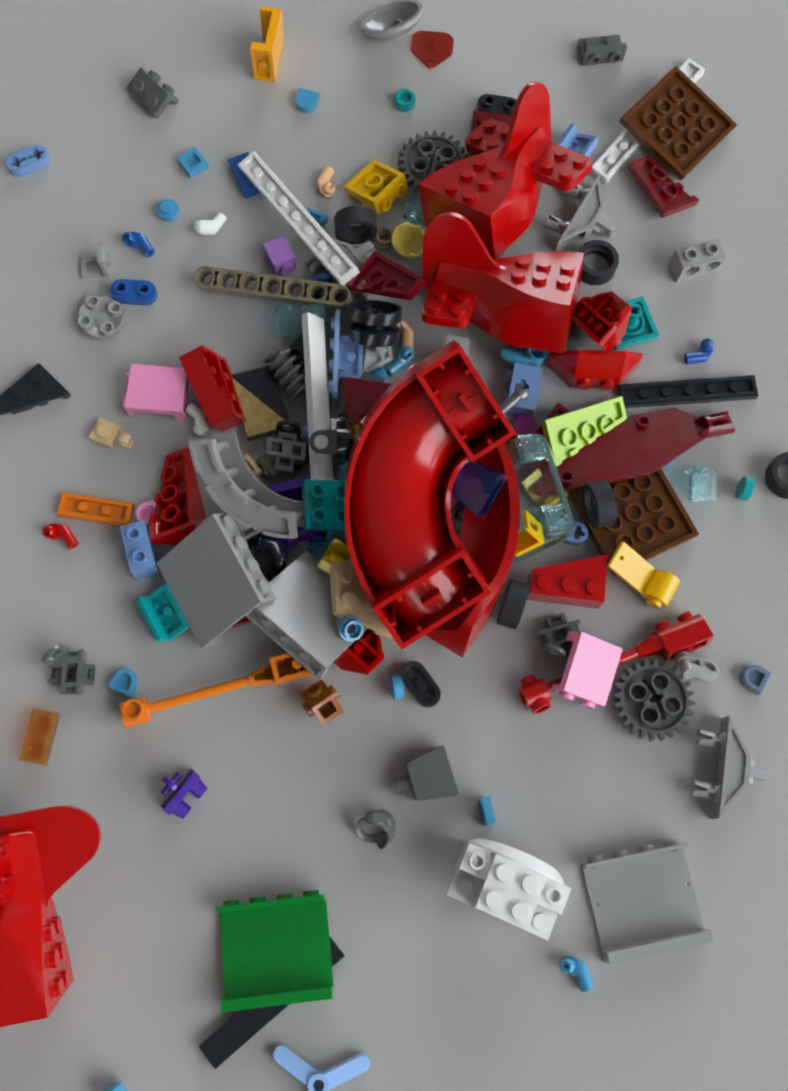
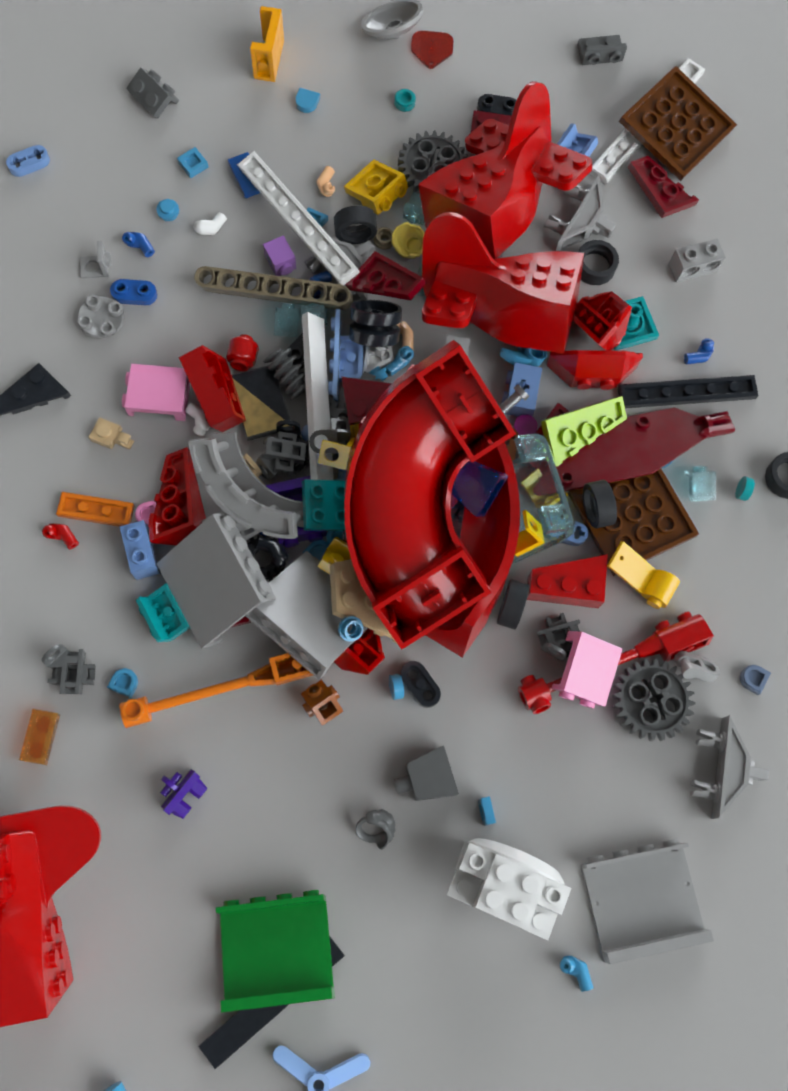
(242, 352): none -> red head
(343, 450): none -> yellow bracket

